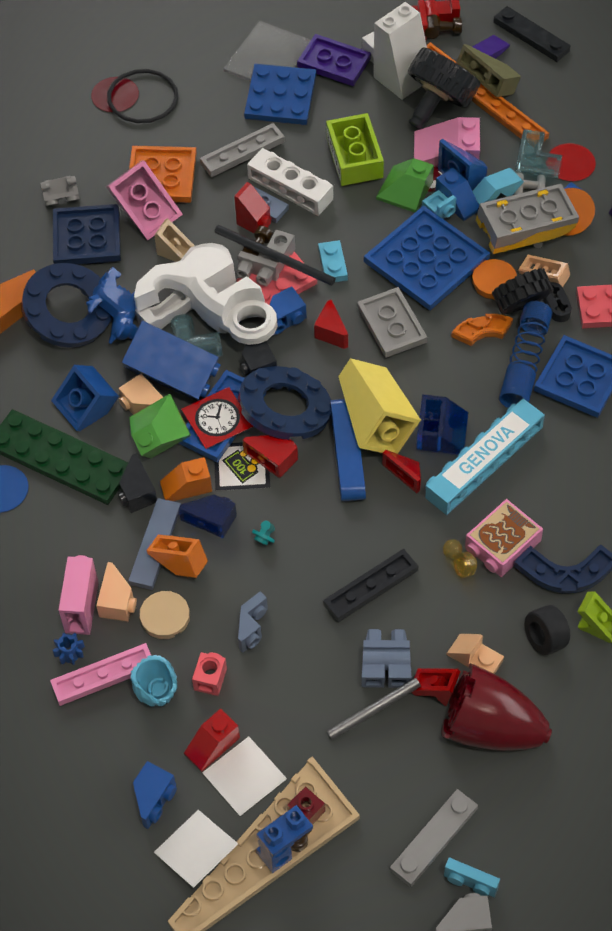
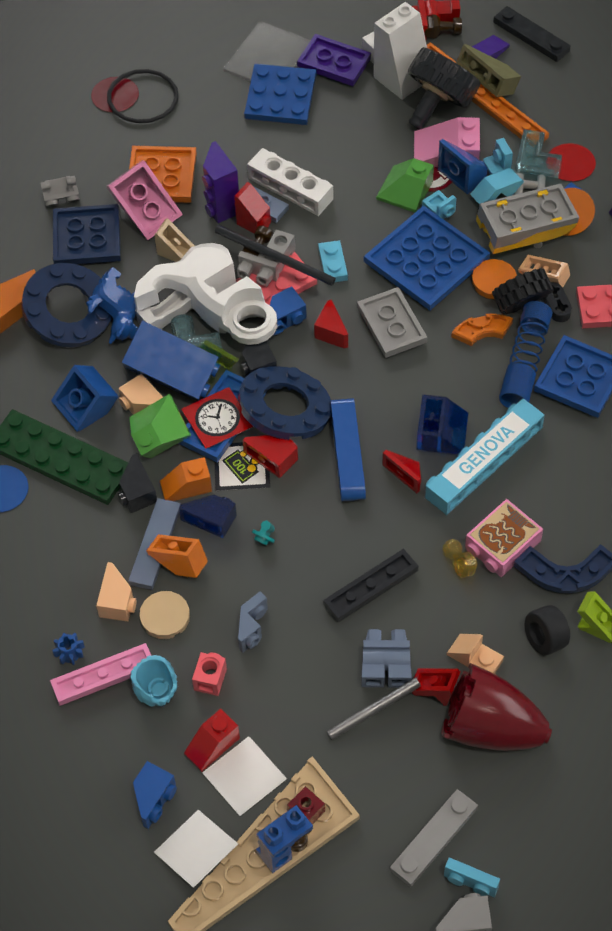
(78, 595): bright pink brick -> none
(220, 184): none -> dark purple slope
(225, 358): none -> clear neon green piece
(242, 150): light grey plate -> none
(354, 149): lime brick -> none
(377, 407): light yellow slope -> none
(455, 184): blue slope -> none
(500, 159): none -> medium azure bracket

